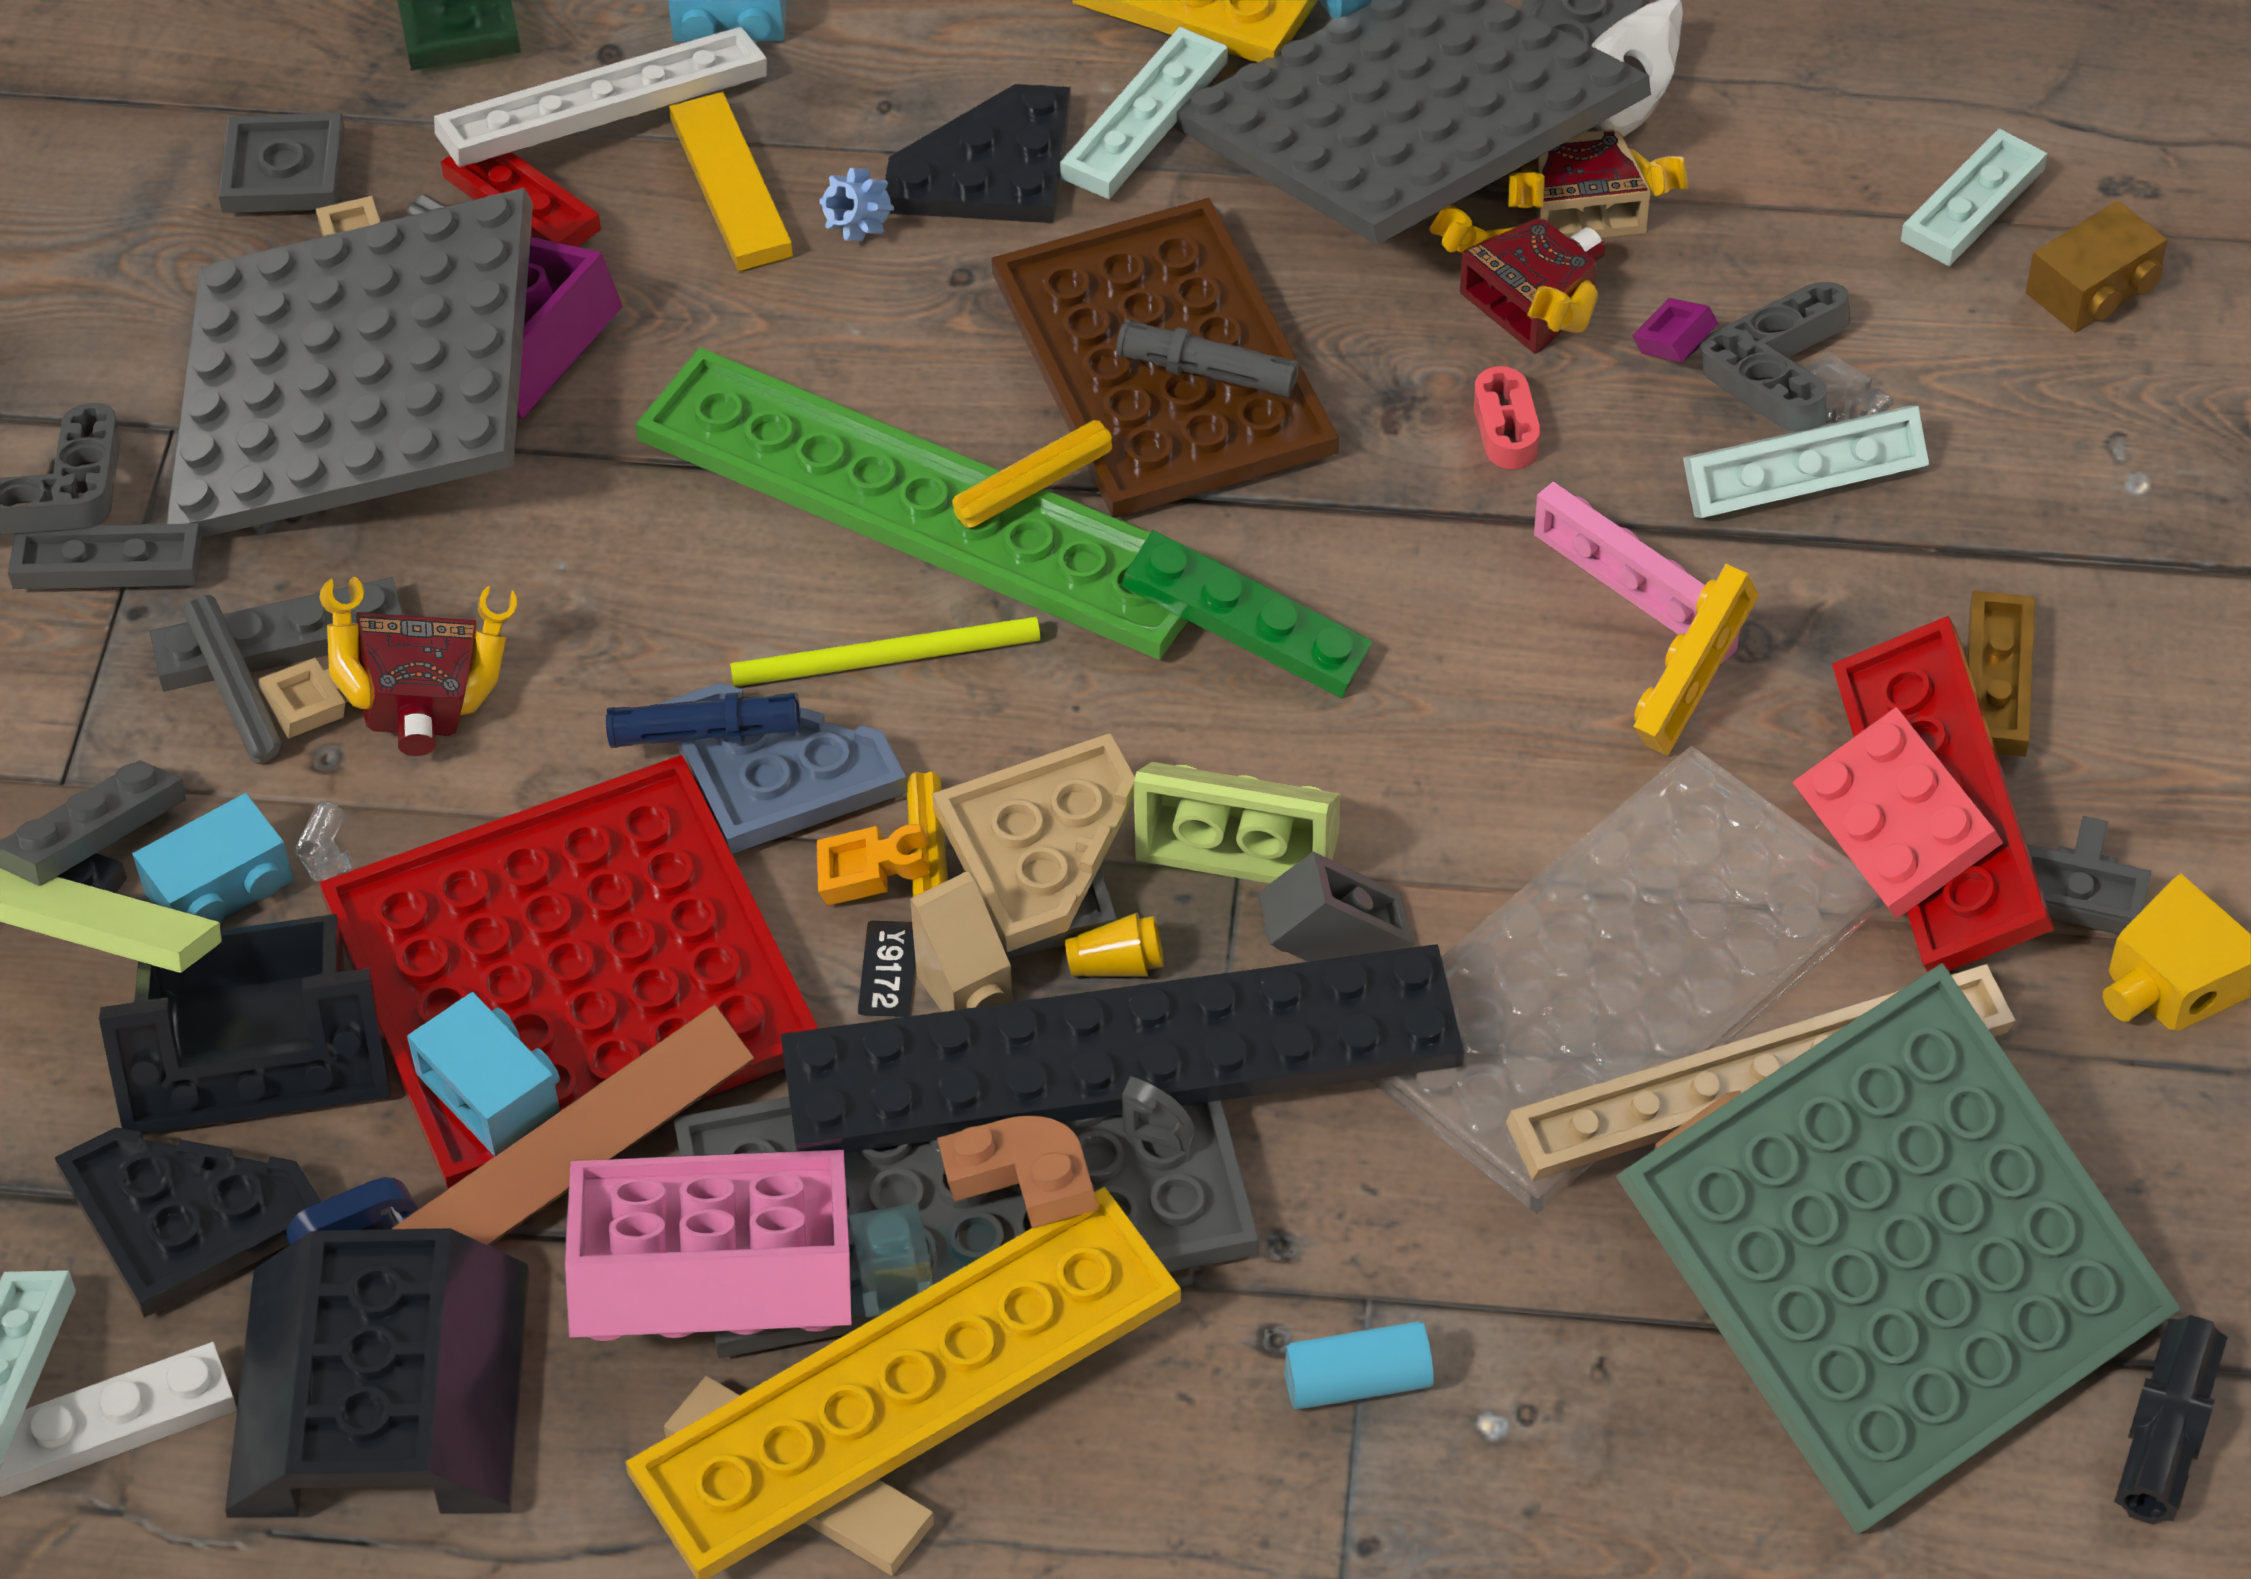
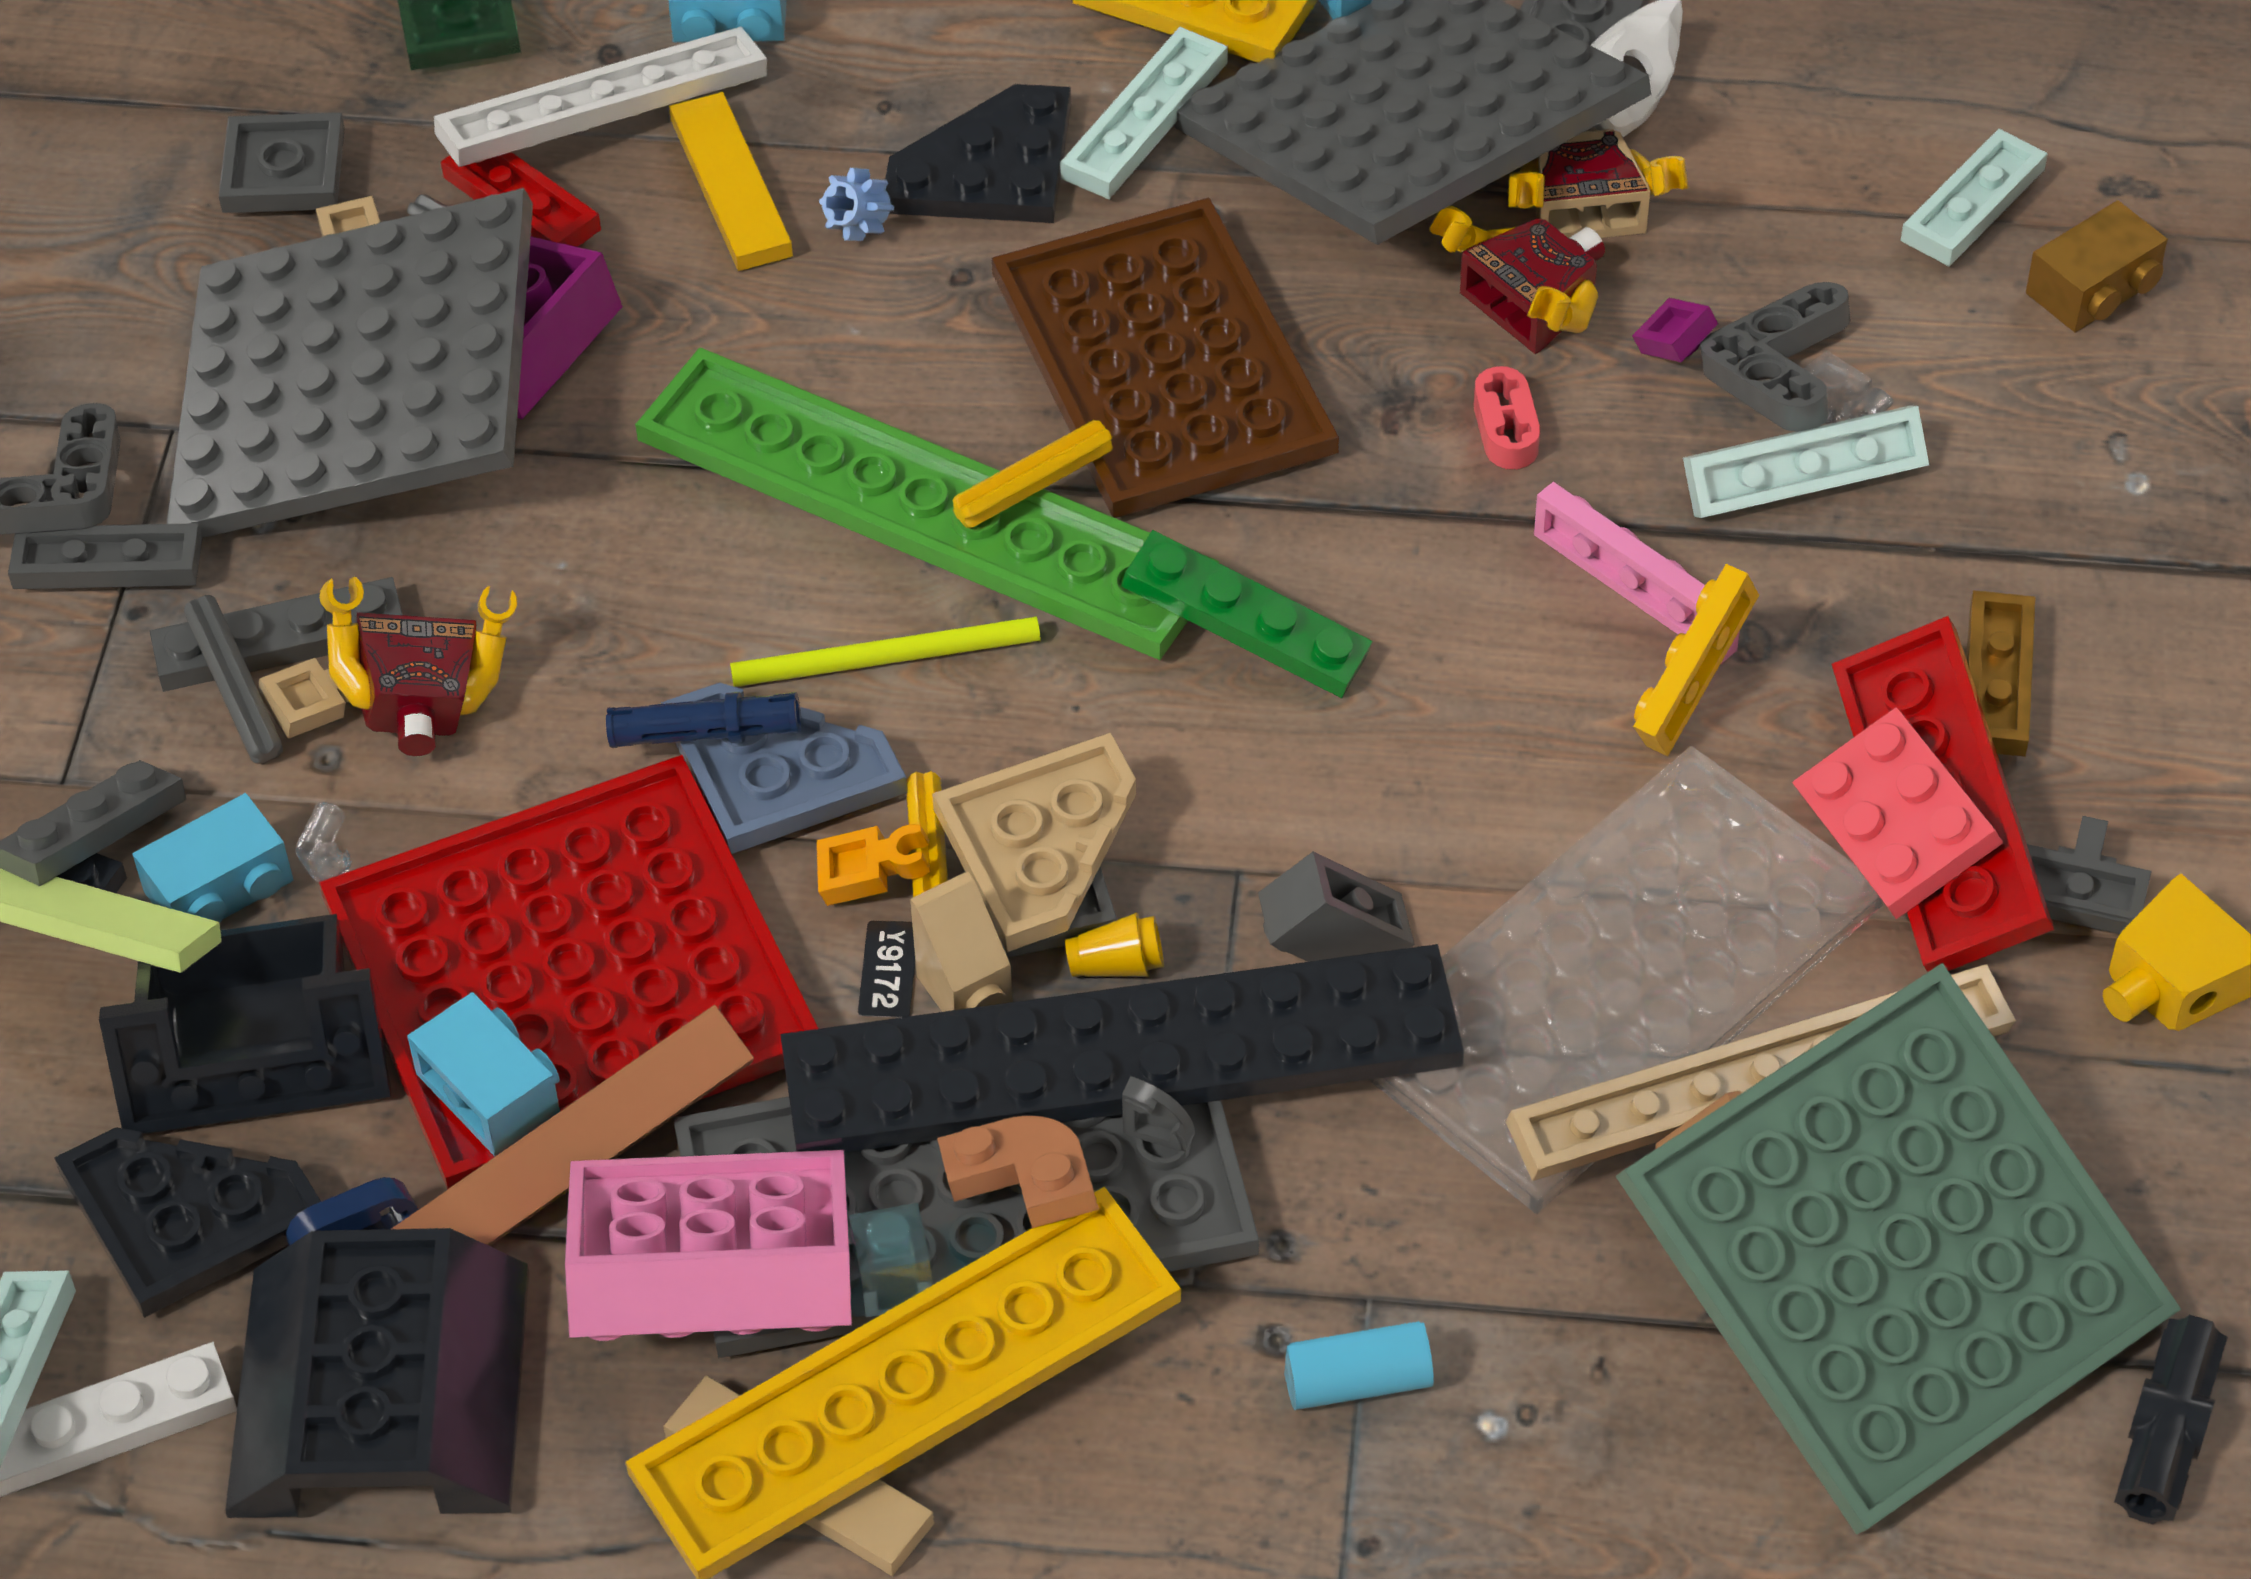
(1220, 361): dark grey pin -> none
(1230, 822): yellowish green slope -> none

